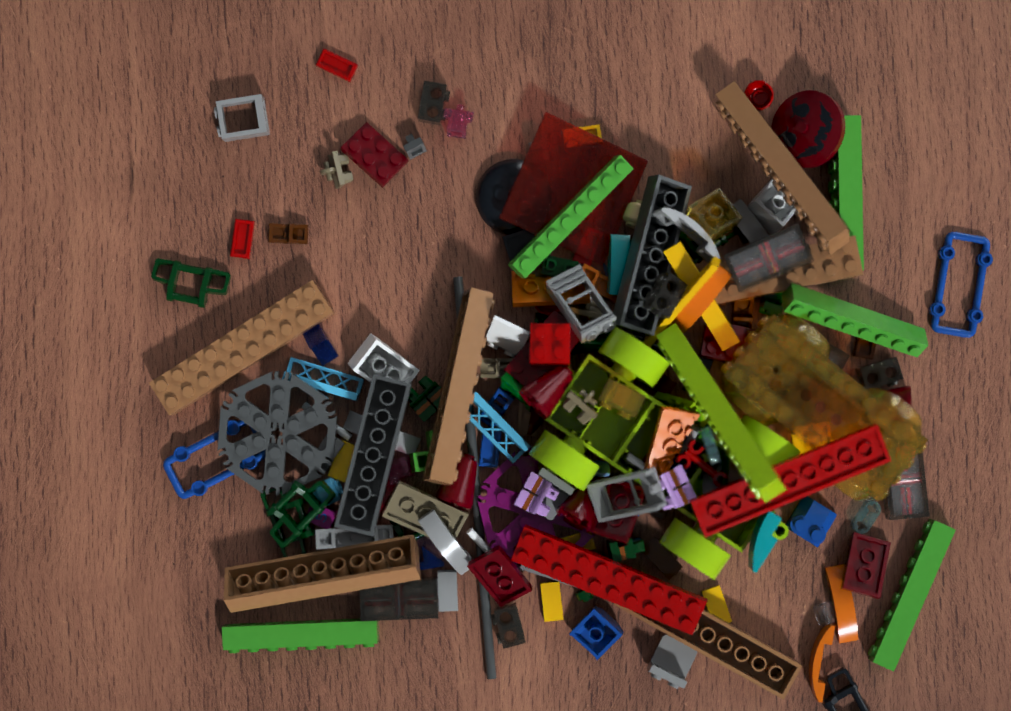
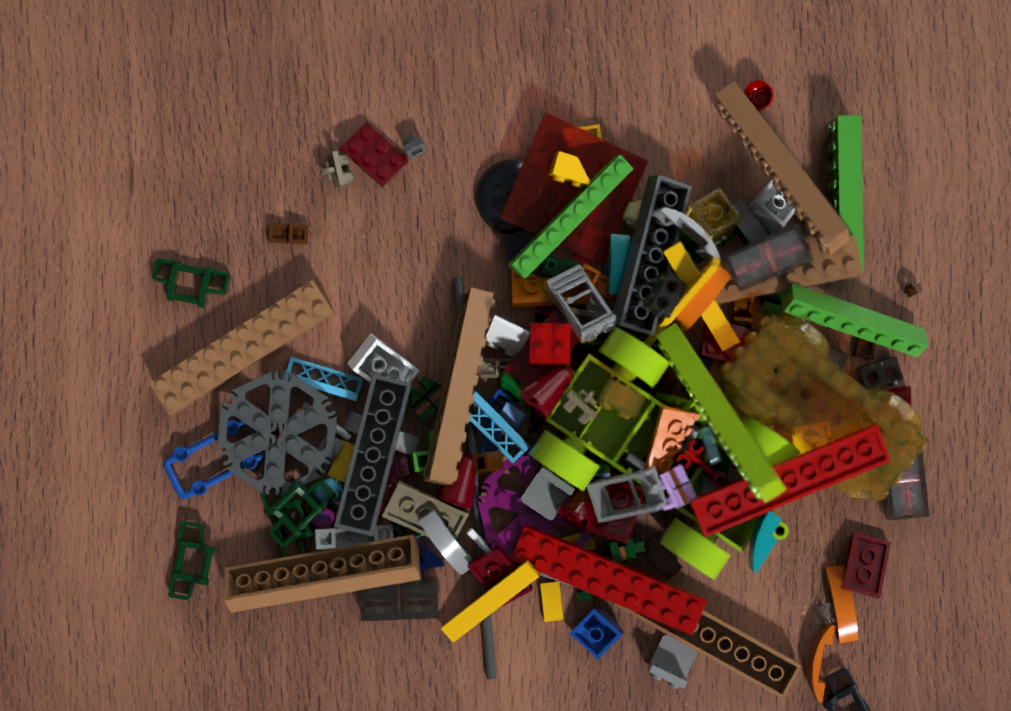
(177, 574): none -> dark green bar
(242, 238): red tile -> none
(263, 129): light grey window -> none
(299, 634): bright green brick -> none
(320, 345): clear blue slope -> none
(336, 65): red tile -> none
(428, 102): clear smoke brick -> none
(447, 590): light grey slope -> none
(458, 121): clear pink piece -> none
(487, 462): none -> reddish brown brick
(490, 601): none -> yellow tile
(513, 414): none -> light blue slope
(513, 624): clear smoke brick -> none
(541, 488): lavender hips -> none
(568, 168): none -> yellow slope
(716, 603): yellow tile -> none
(810, 127): dark red dish -> none
(811, 521): blue slope -> none
(870, 519): clear light blue beam -> none
(911, 594): bright green brick -> none
(912, 289): none -> reddish brown plate
(937, 308): blue bar -> none

